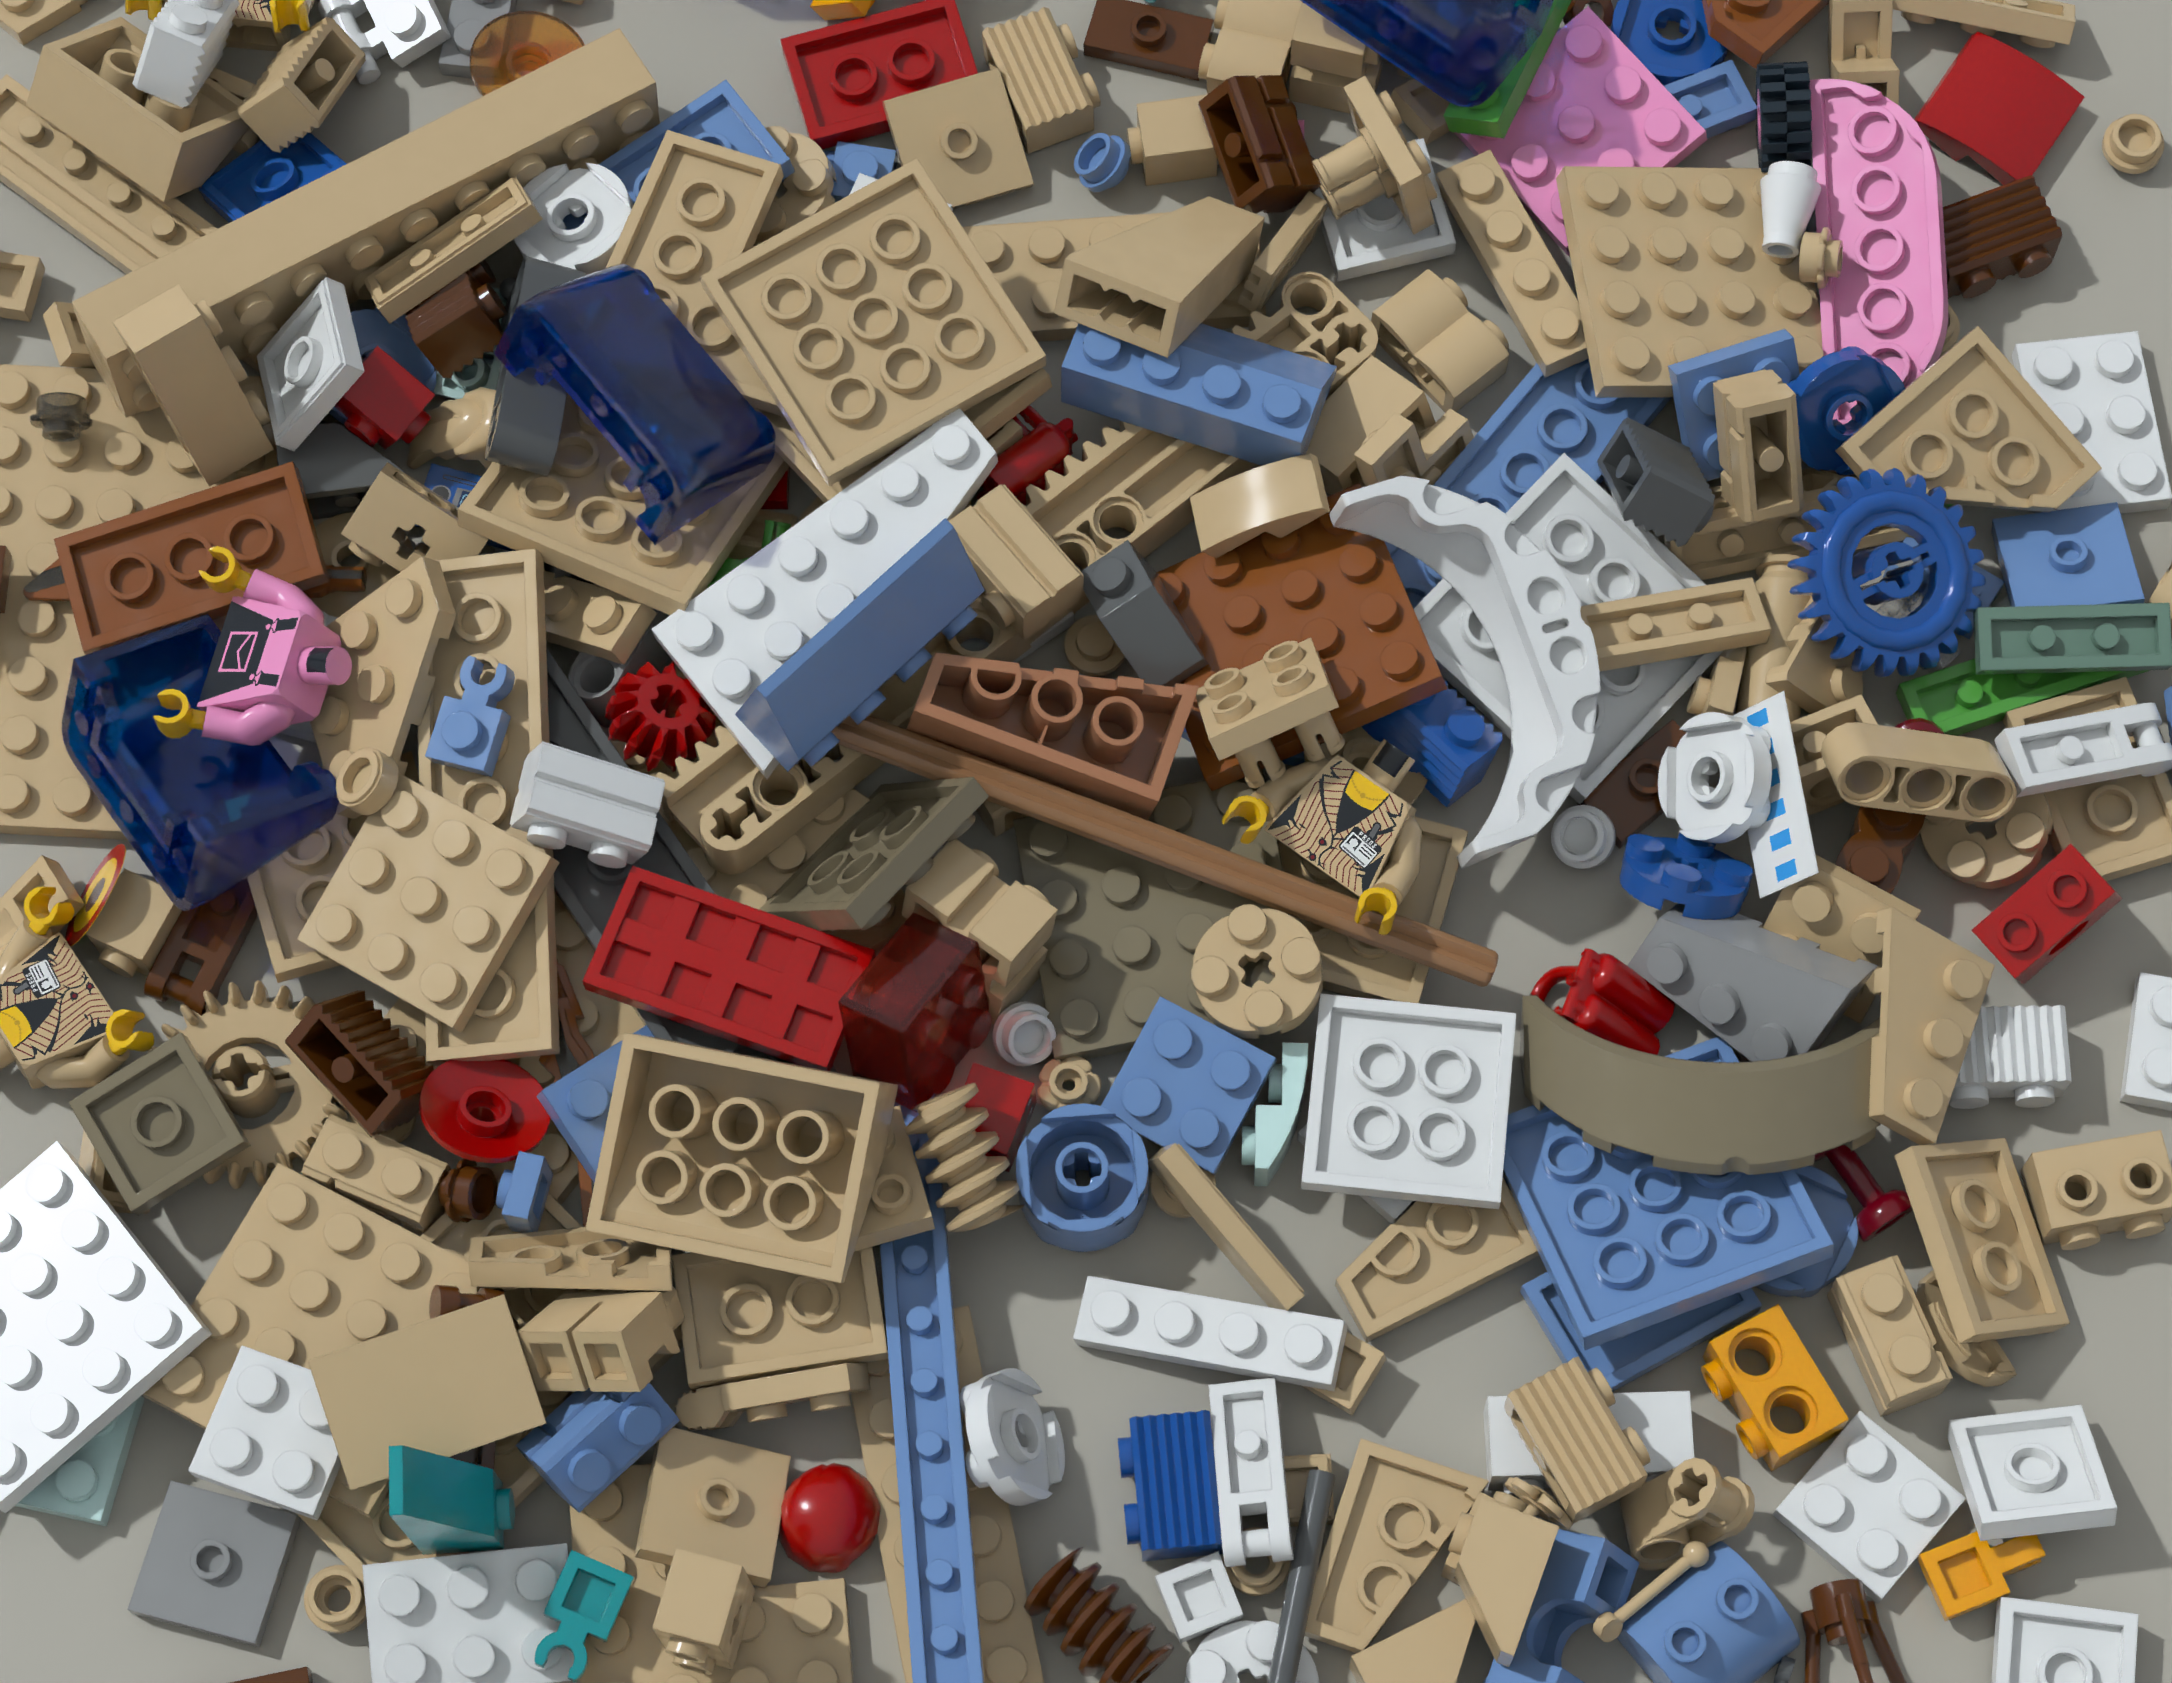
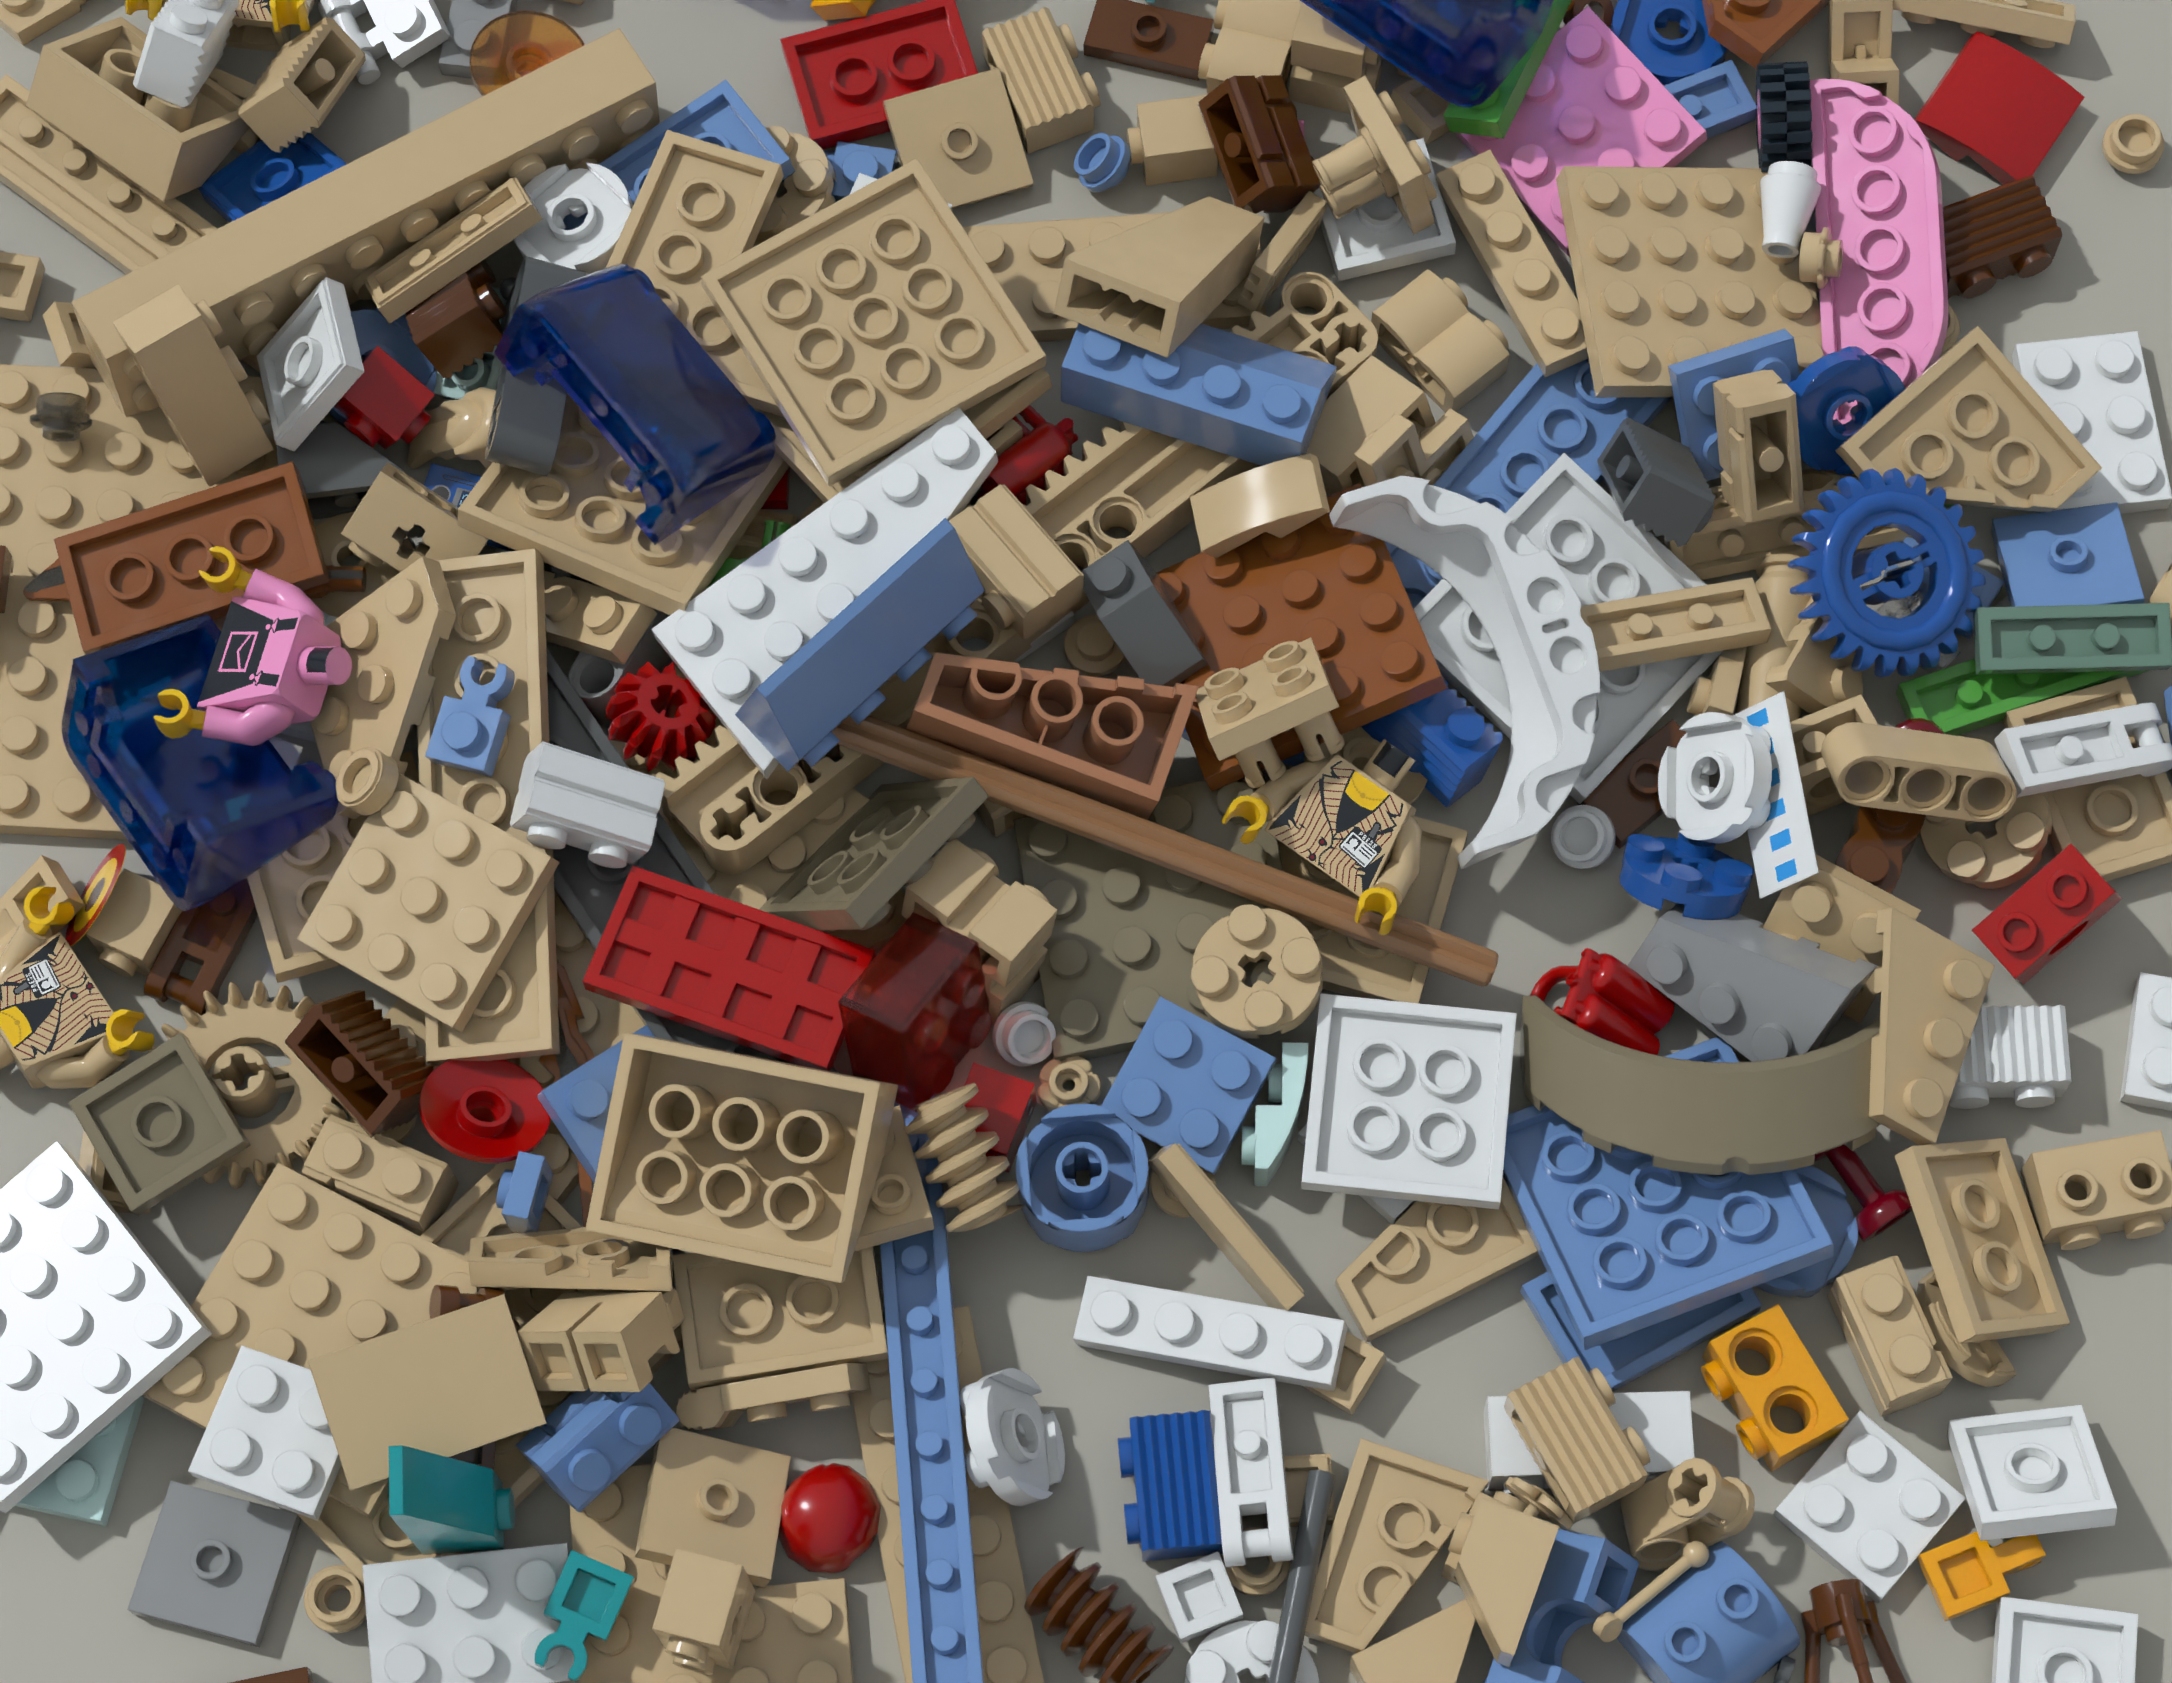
(468, 1191): reddish brown plate -> none

